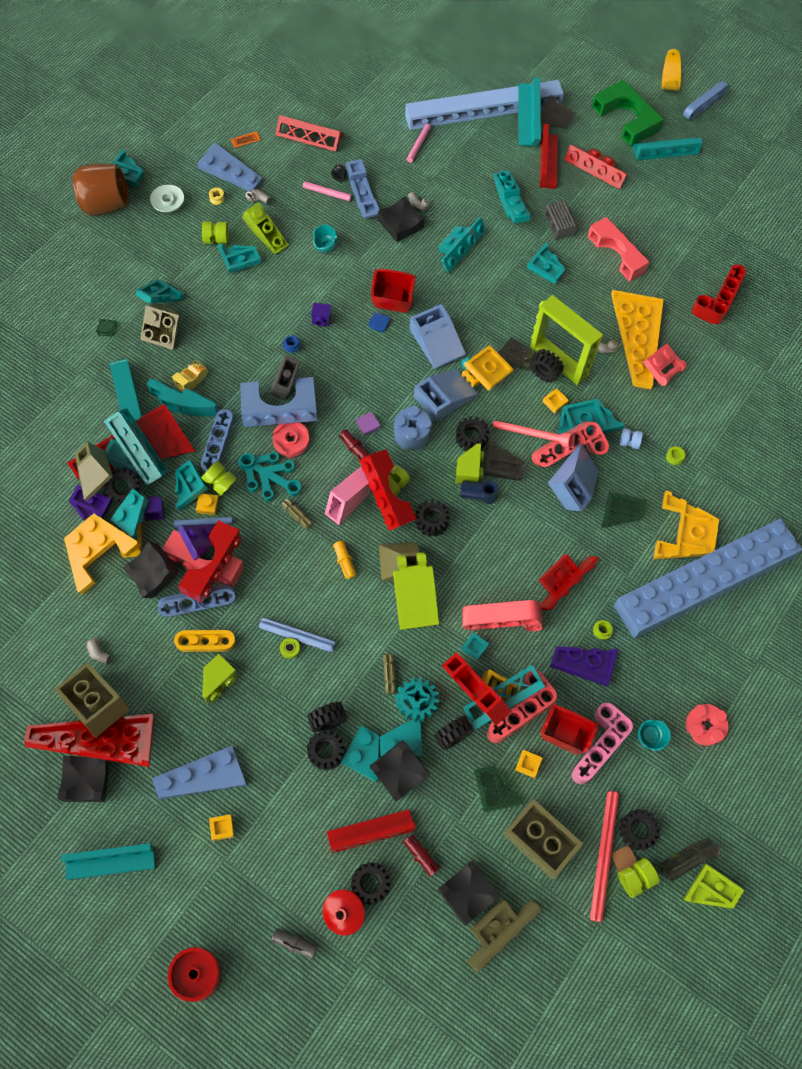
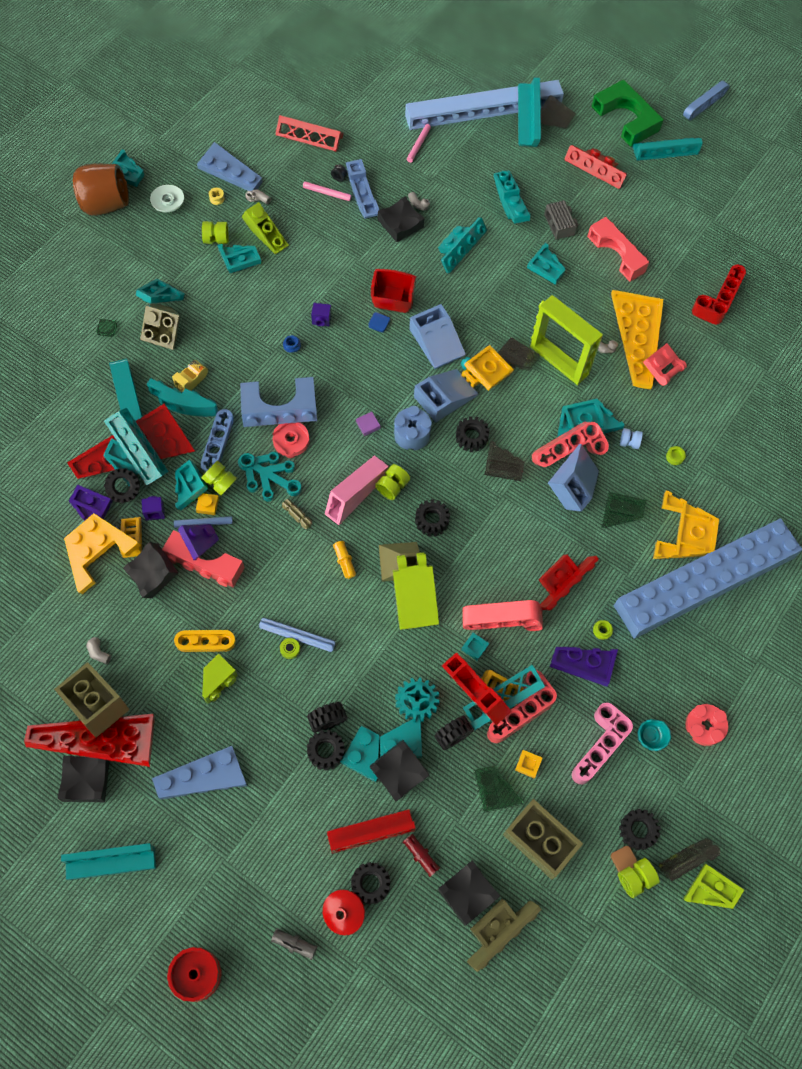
(92, 469): slope -> none
(131, 513): teal wing -> none
(196, 605): medium blue beam -> none
(199, 582): red arch -> none
(221, 827): yellow plate -> none
(245, 139): sticker -> none
(285, 377): dark grey brick -> none
(325, 238): teal hair -> none
(353, 444): dark red pin -> none
(377, 470): red arch -> none
(389, 674): olive axle -> none
(468, 465): lime slope -> none
(477, 491): dark blue piece -> none
(546, 365): black tyre -> none
(548, 159): red fence -> none
(555, 400): yellow plate -> none
(565, 439): coral piece -> none
(568, 730): red piece -> none
(604, 857): coral axle -> none
(672, 71): yellow piece -> none

